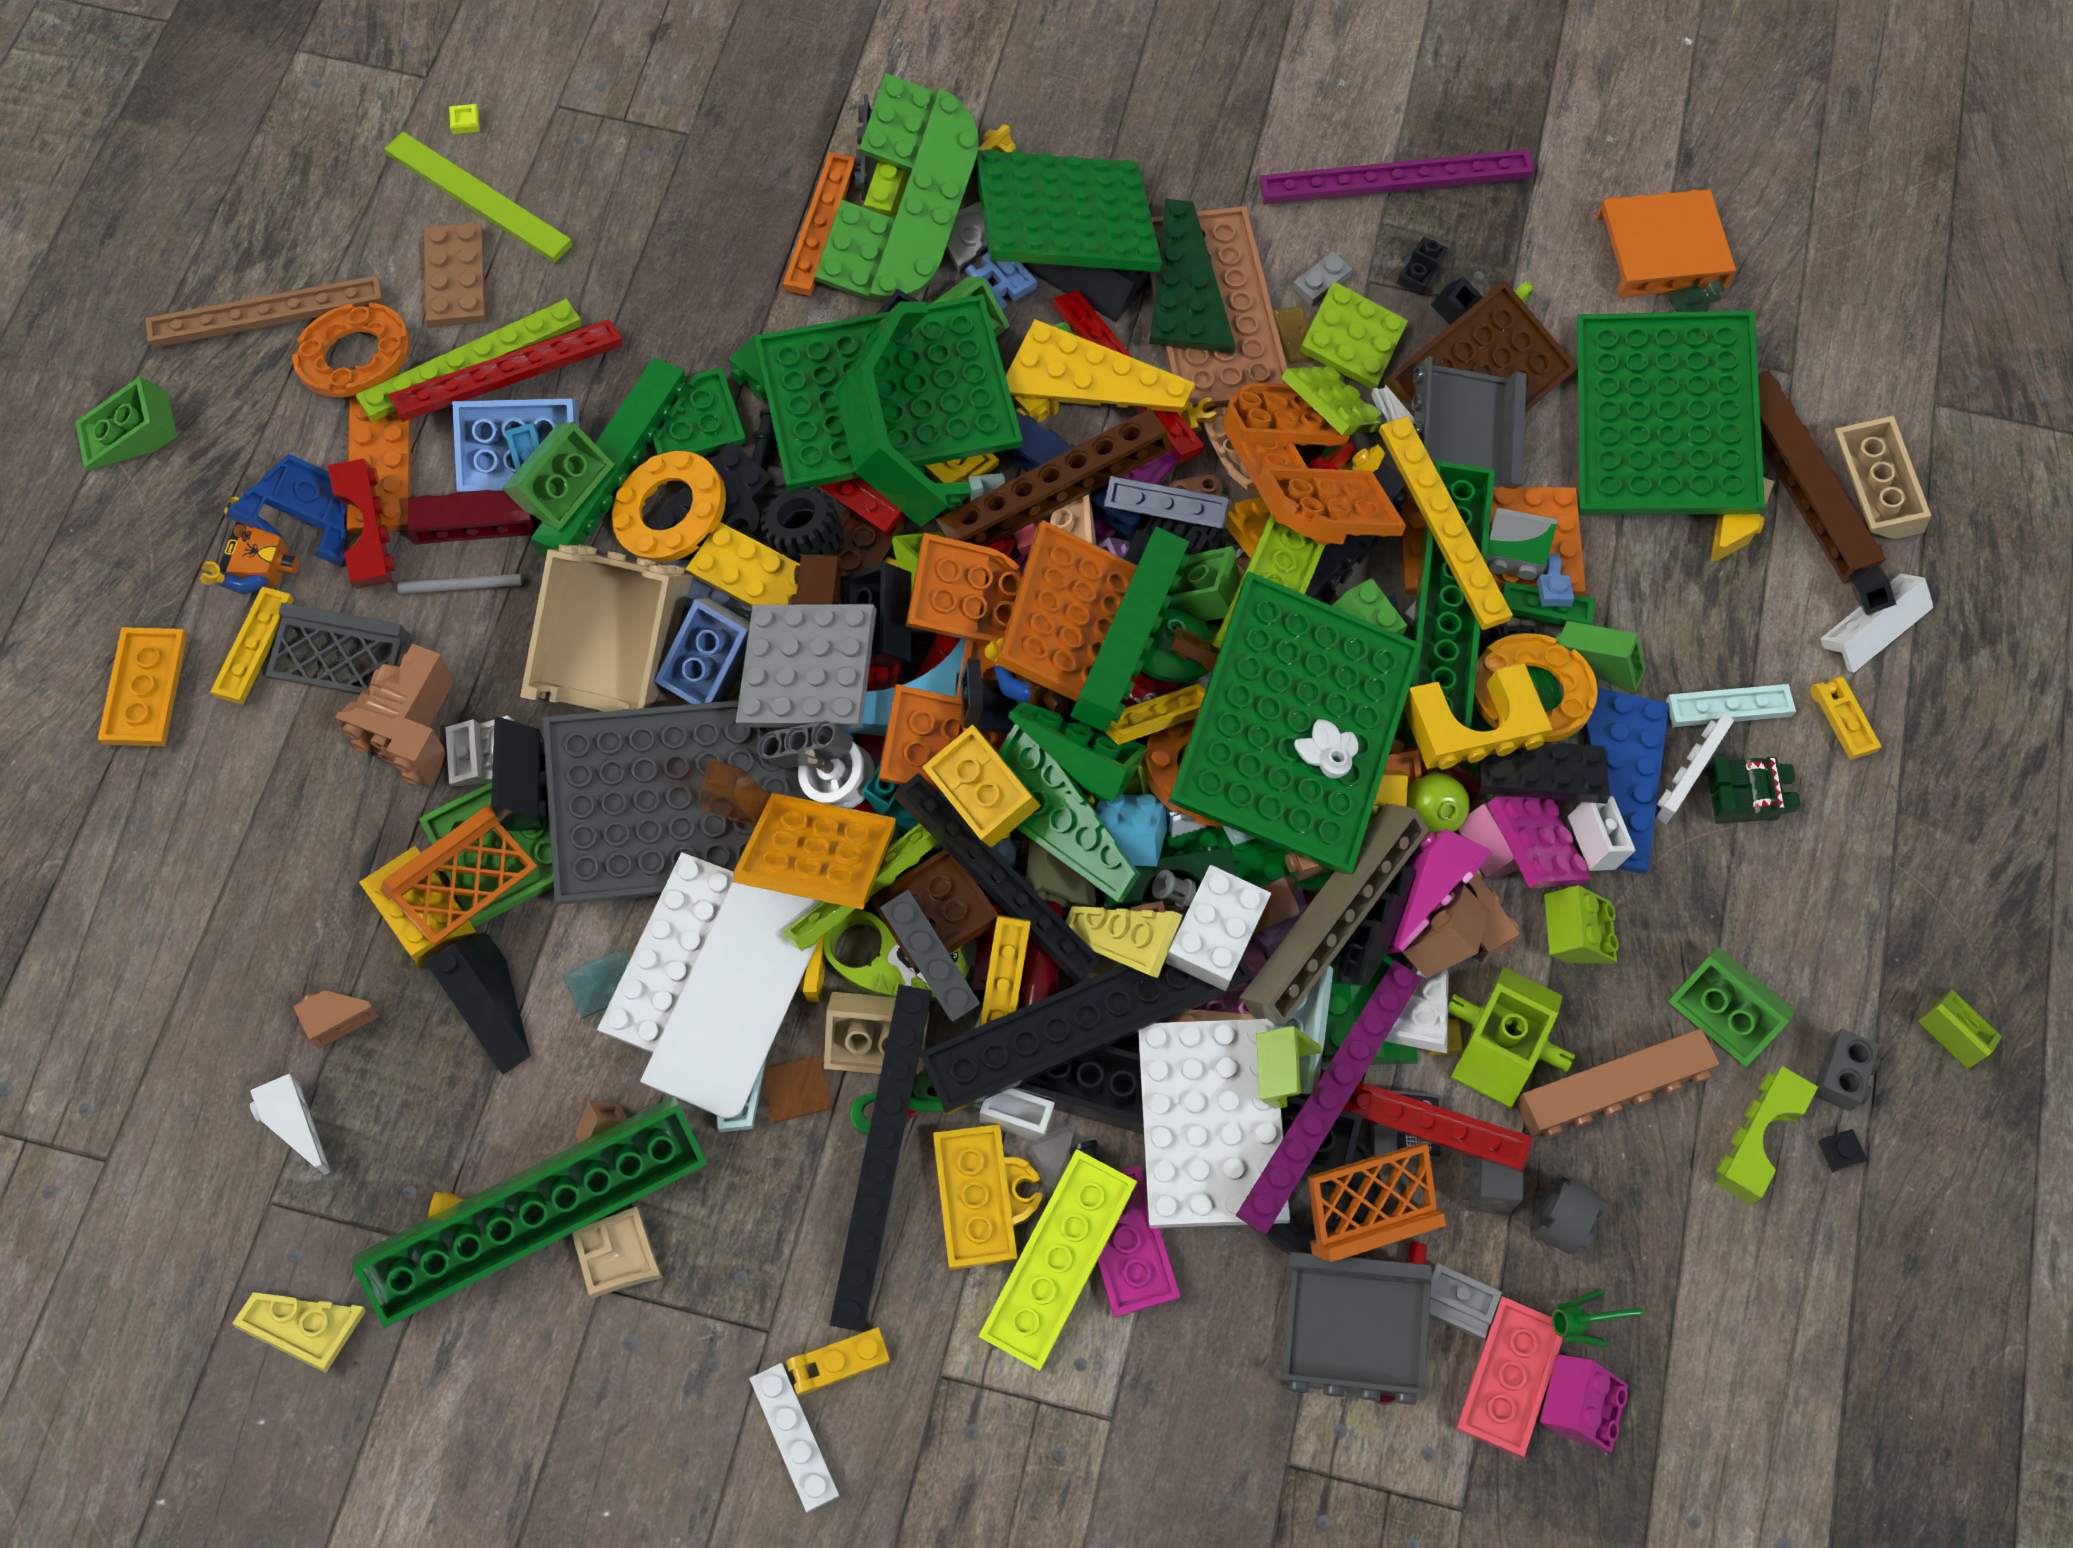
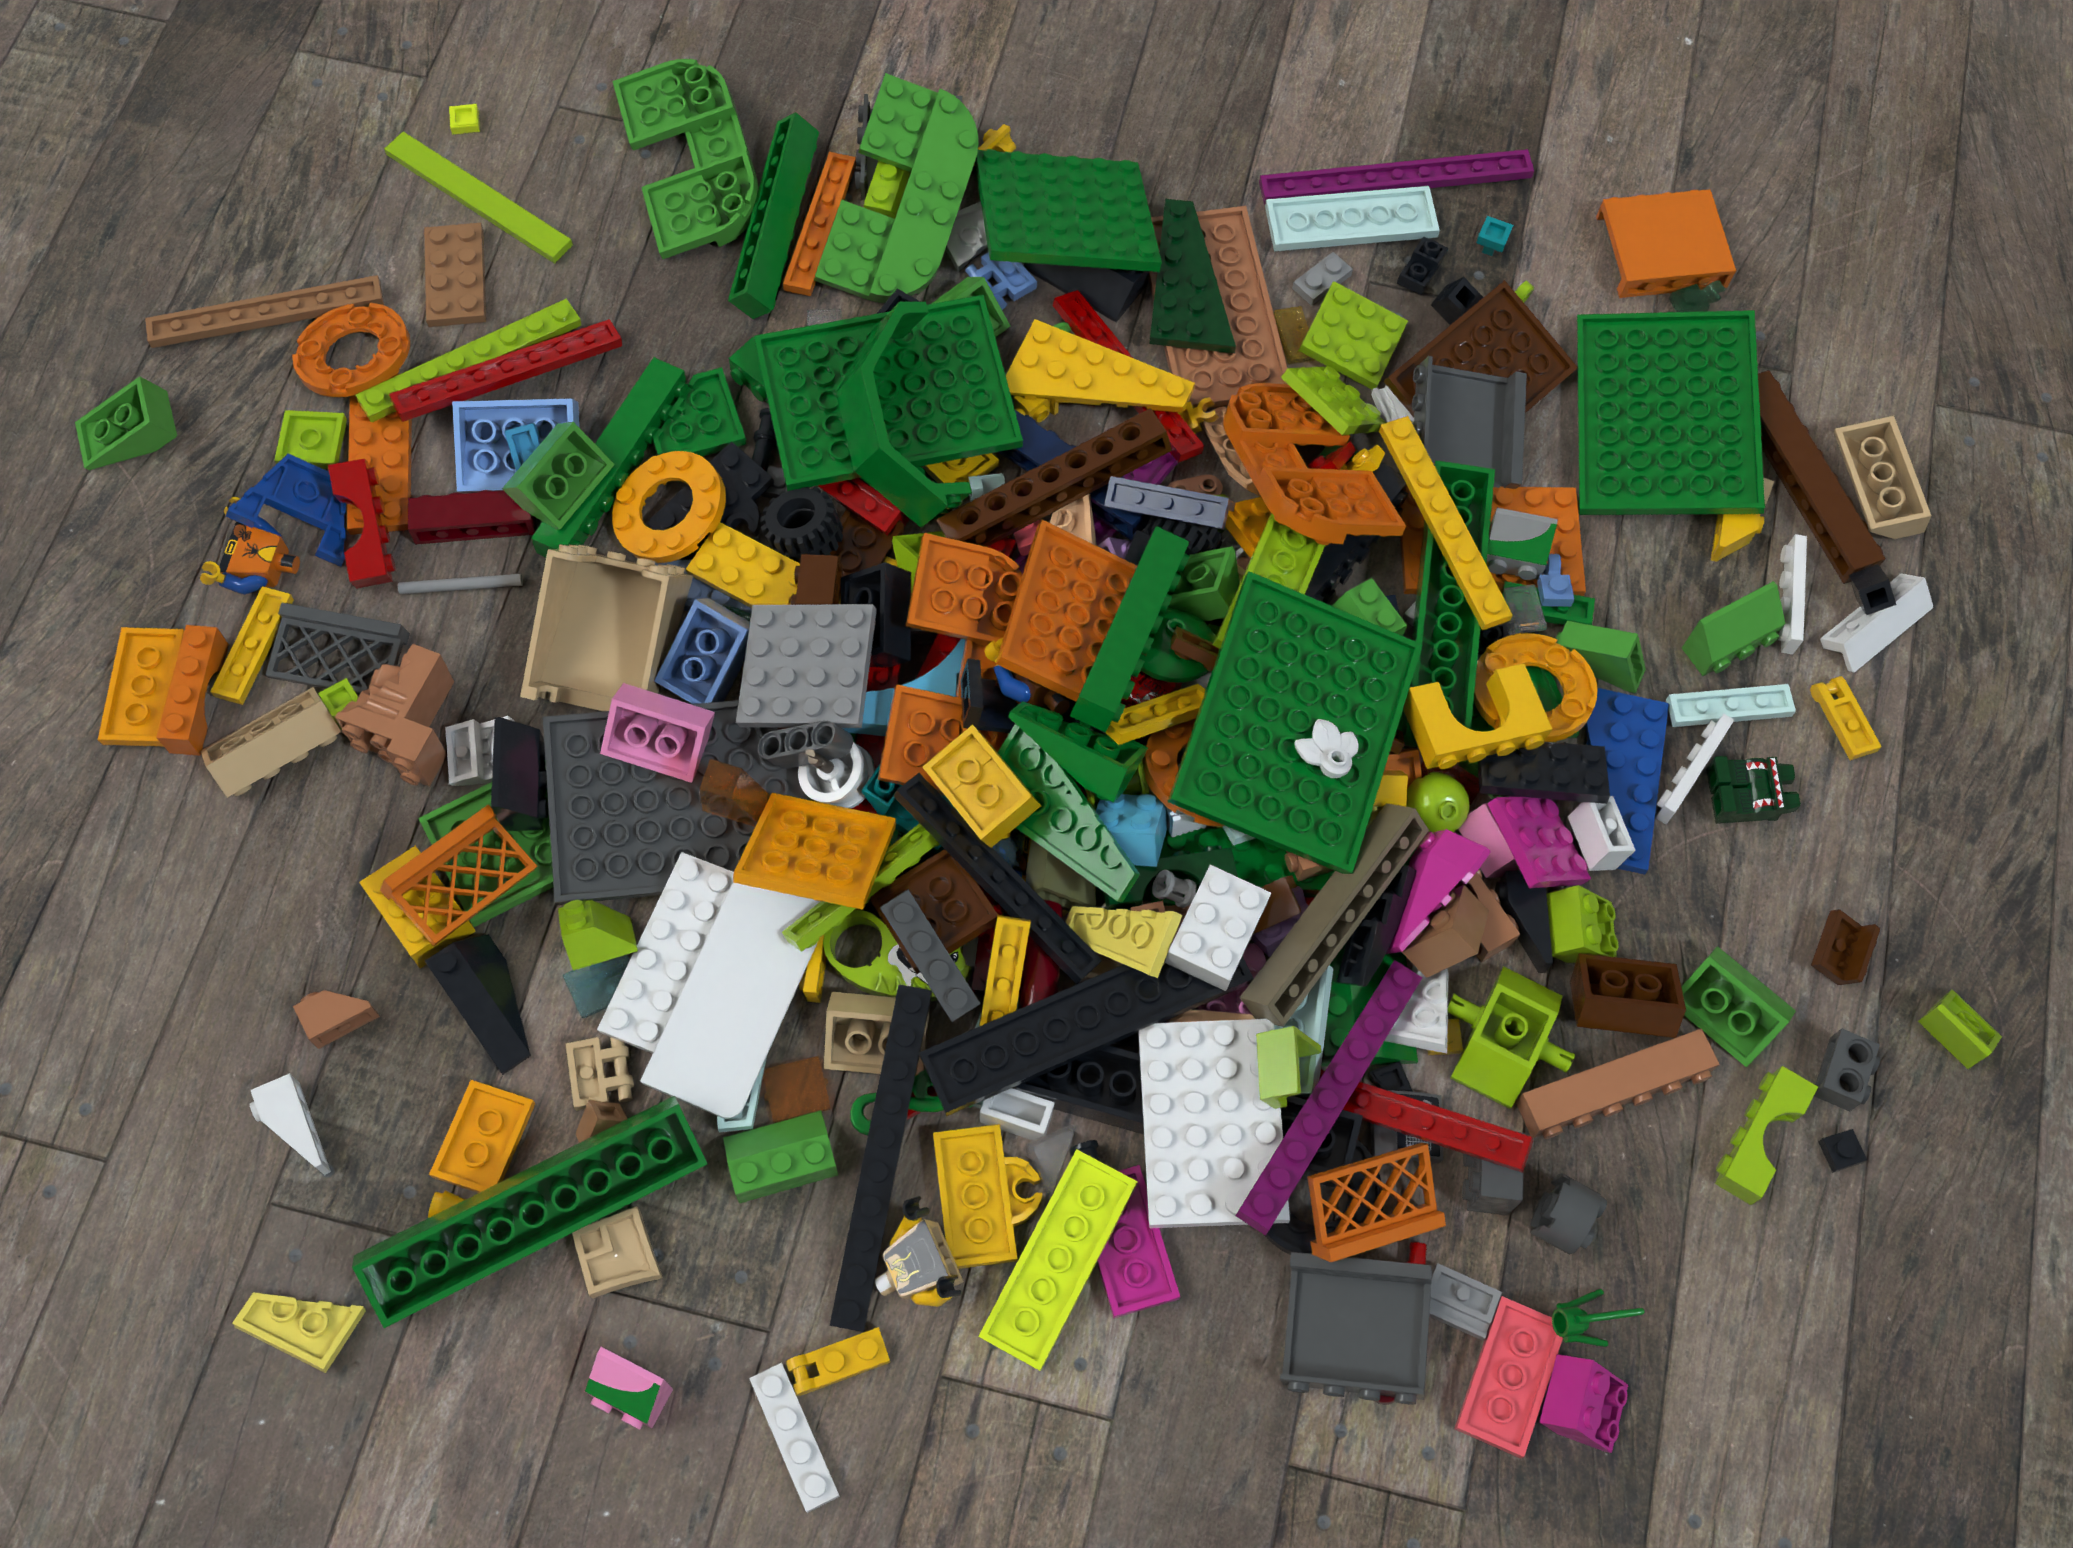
(183, 717): none -> orange arch
(270, 743): none -> tan slope
(312, 437): none -> lime plate
(338, 697): none -> lime panel
(482, 1137): none -> light orange plate
(588, 1071): none -> tan plate
(594, 933): none -> lime slope
(627, 1388): none -> bright pink slope
(656, 732): none -> bright pink slope
(721, 190): none -> bright green plate
(774, 216): none -> green brick
(779, 1156): none -> bright green slope
(919, 1260): none -> torso
(1351, 218): none -> light aqua plate
(1390, 1078): none -> black tile
(1494, 235): none -> teal tile
(1526, 610): none -> clear slope
(1530, 912): none -> black slope
(1627, 995): none -> reddish brown brick
(1736, 630): none -> bright green slope
(1793, 599): none -> white plate
(1845, 949): none -> reddish brown bracket

